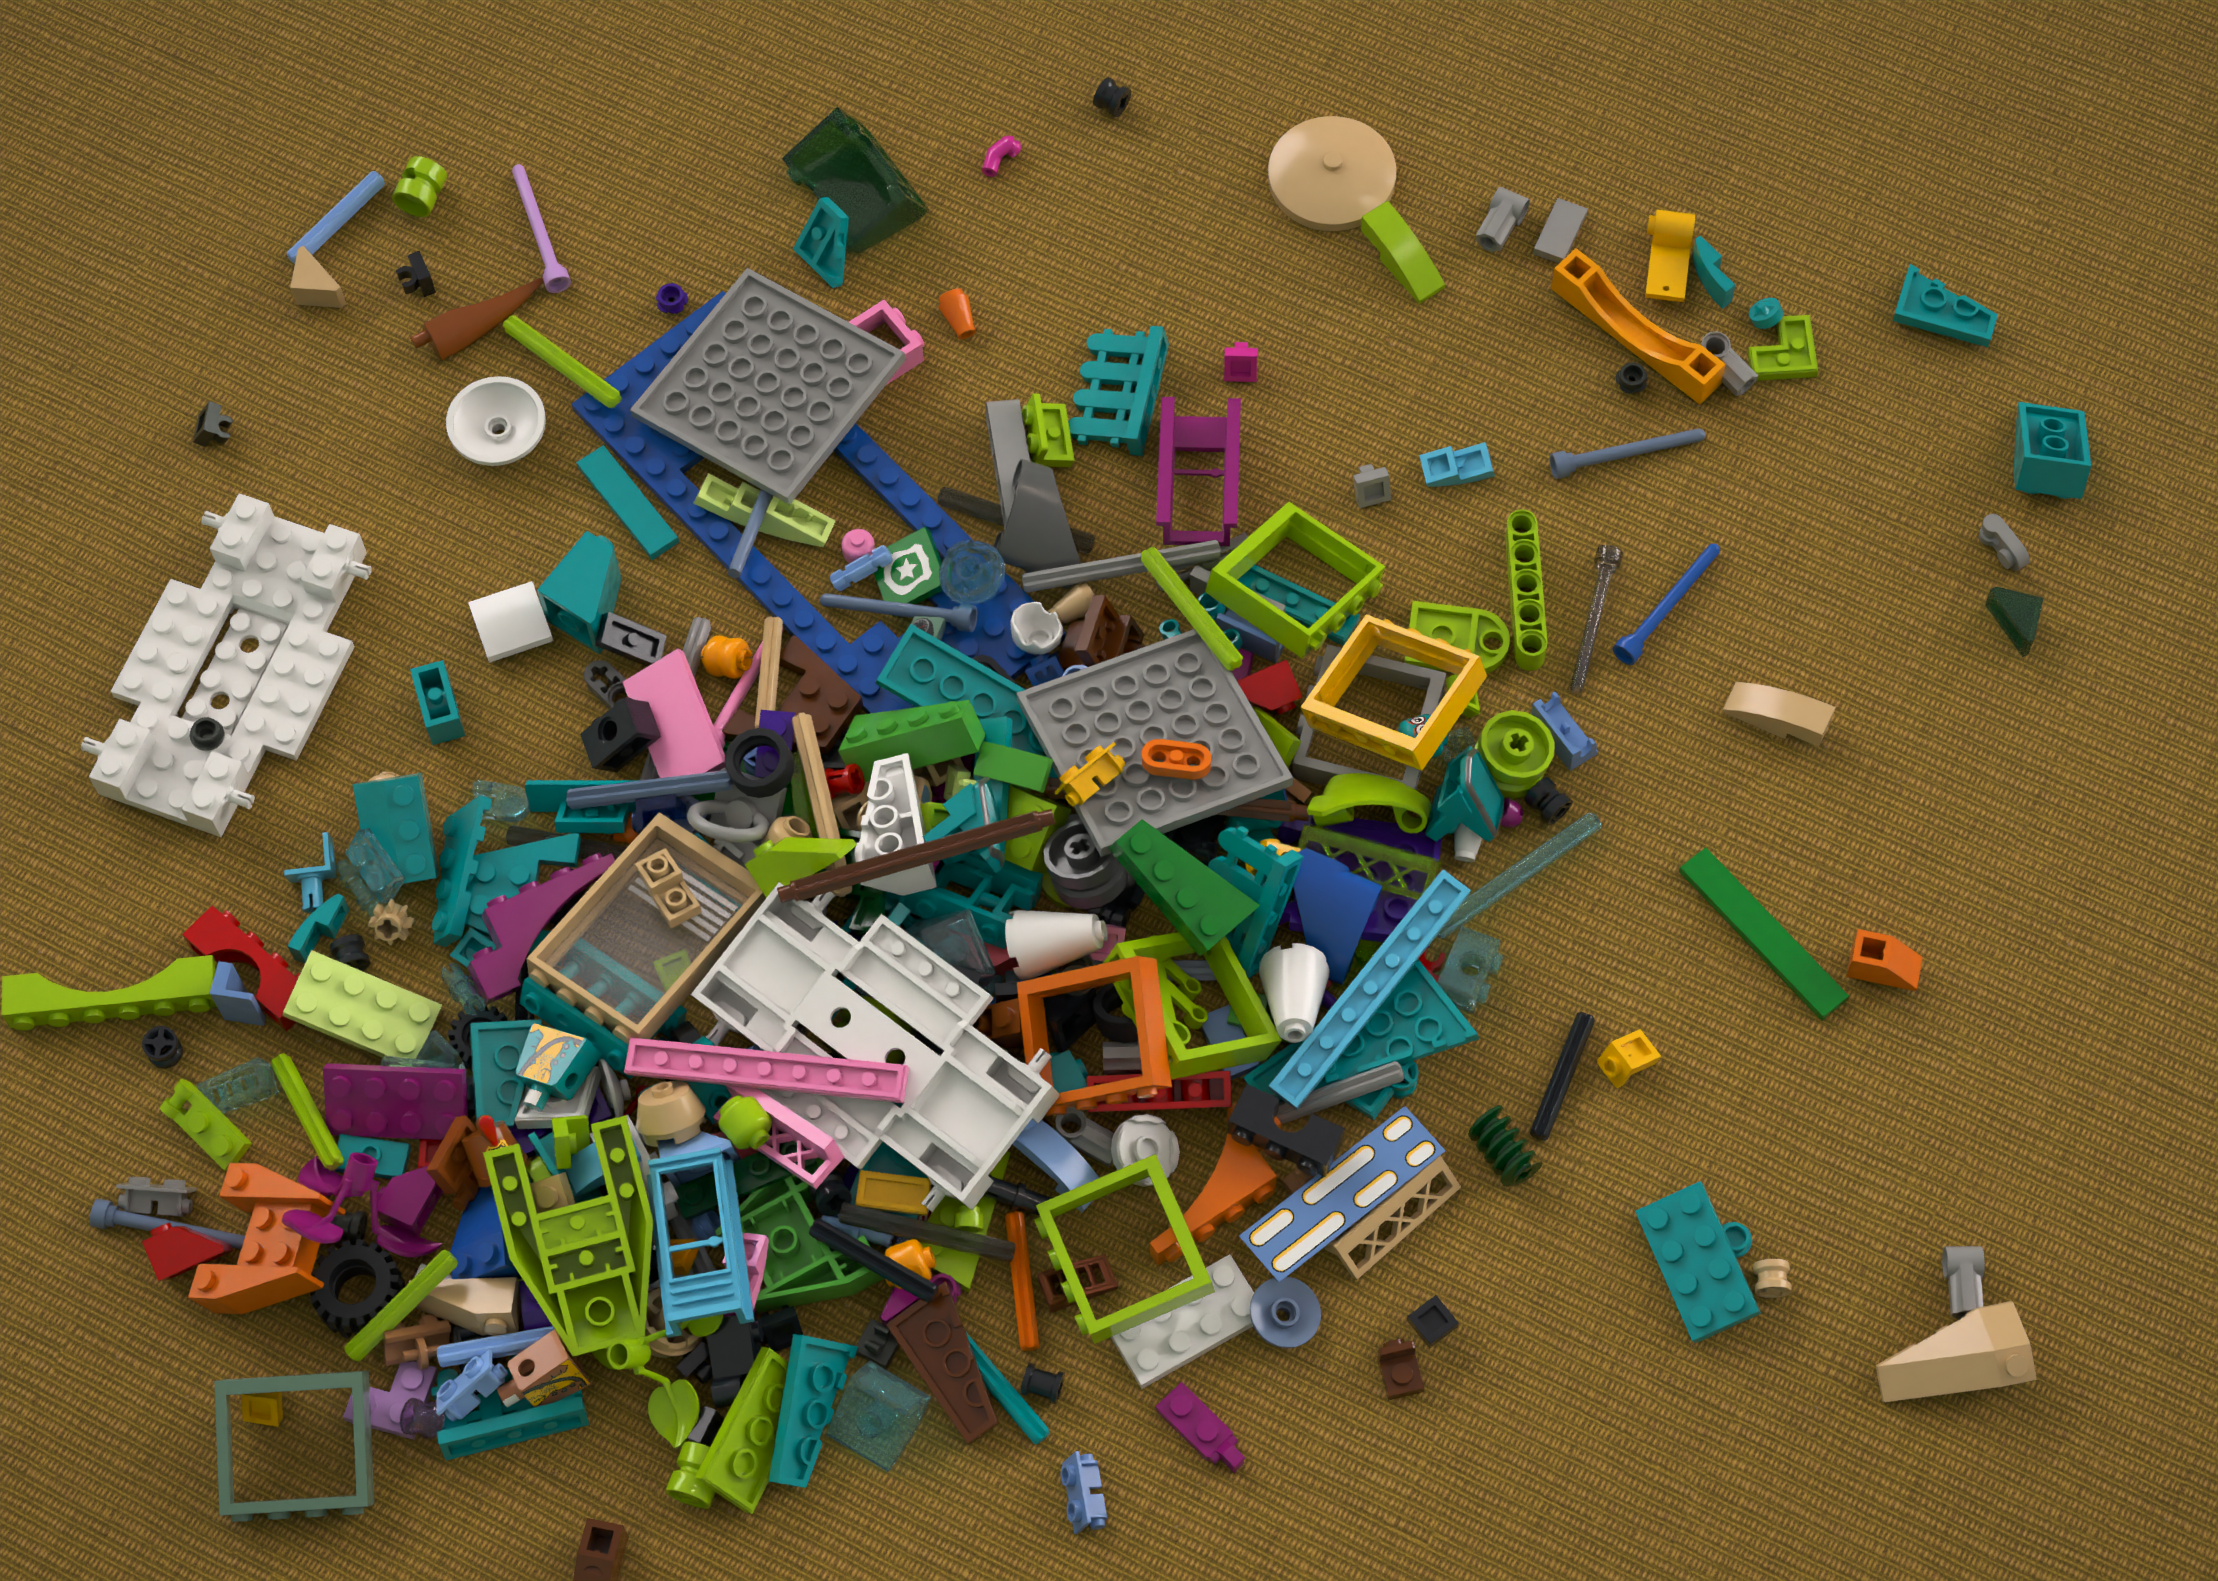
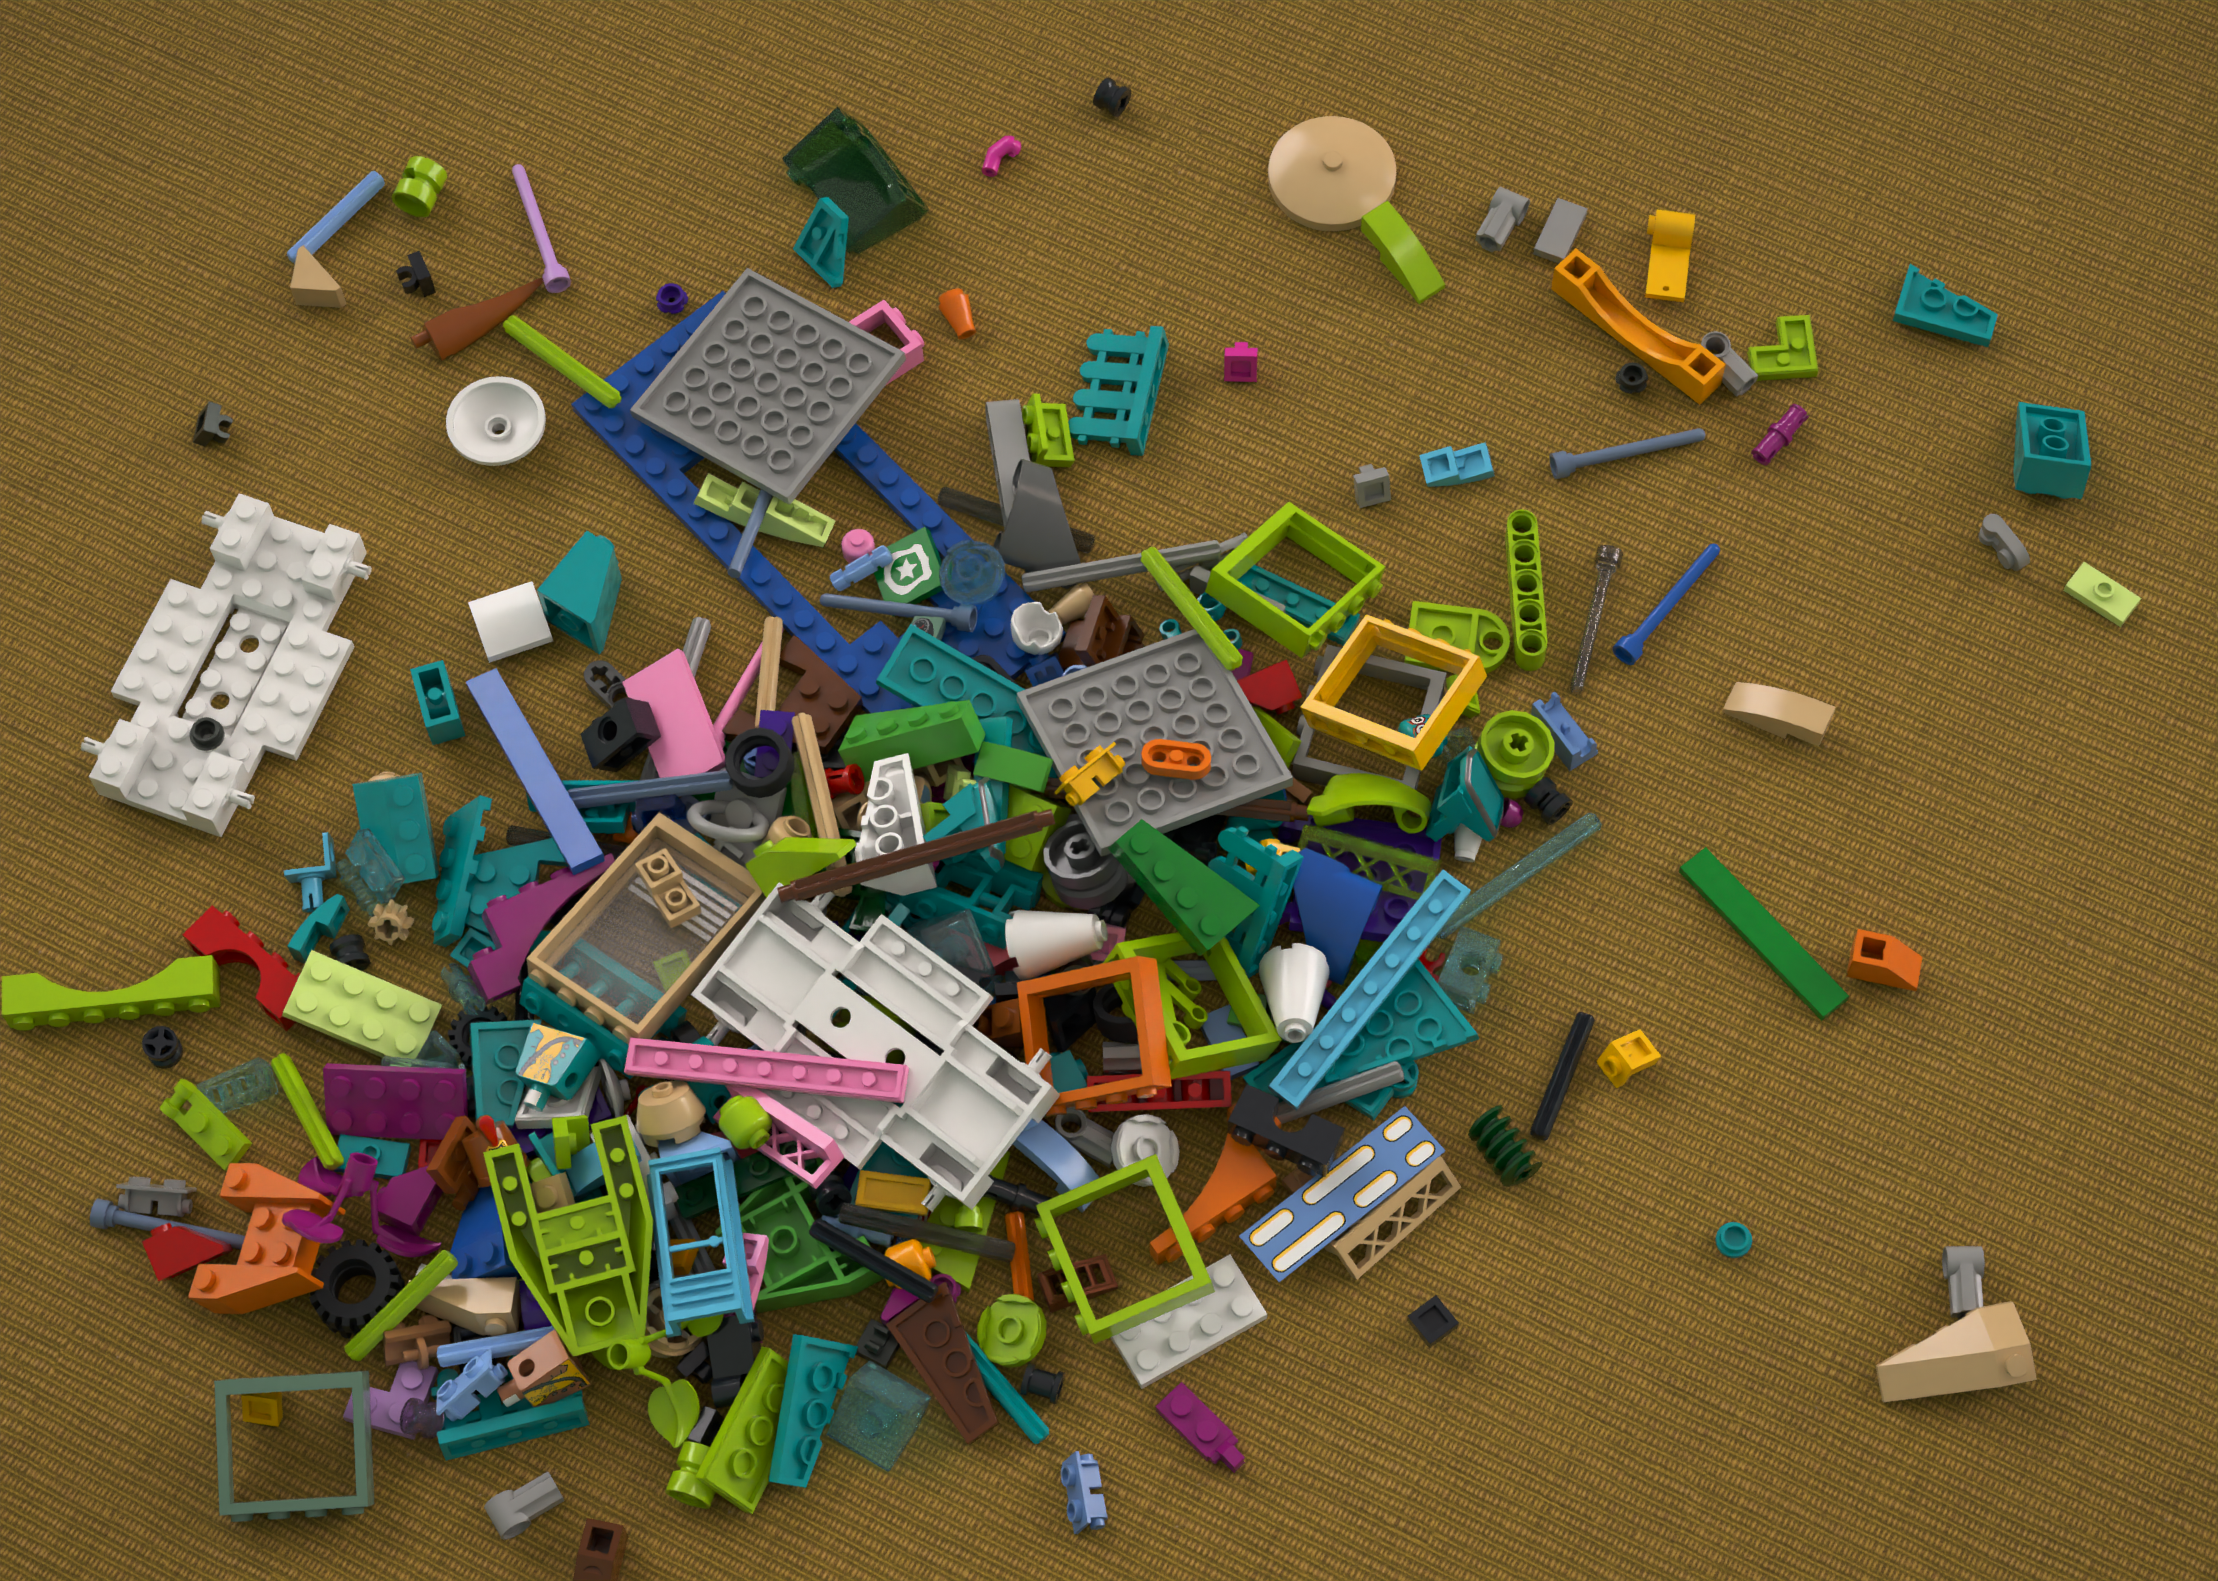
(232, 999): medium blue panel -> none
(353, 1225): pearl dark grey wheel -> none
(509, 803): clear light blue plate -> none
(514, 1510): none -> light grey piece
(535, 772): none -> tile
(627, 502): teal tile -> none
(630, 639): plate -> none
(705, 1225): medium blue plate -> none
(726, 657): light orange piece -> none
(780, 1327): black tile -> none
(1012, 1330): none -> lime tile
(1198, 435): magenta piece -> none
(1253, 638): medium blue panel -> none
(1296, 1301): sand blue dish -> none
(1399, 1369): reddish brown bracket -> none
(1698, 1262): teal plate -> none
(1707, 266): teal slope -> none
(1766, 313): teal tile -> none
(1772, 1278): tan wheel -> none
(1779, 434): none -> magenta pin
(2016, 615): clear green slope -> none
(2102, 594): none -> yellowish green plate

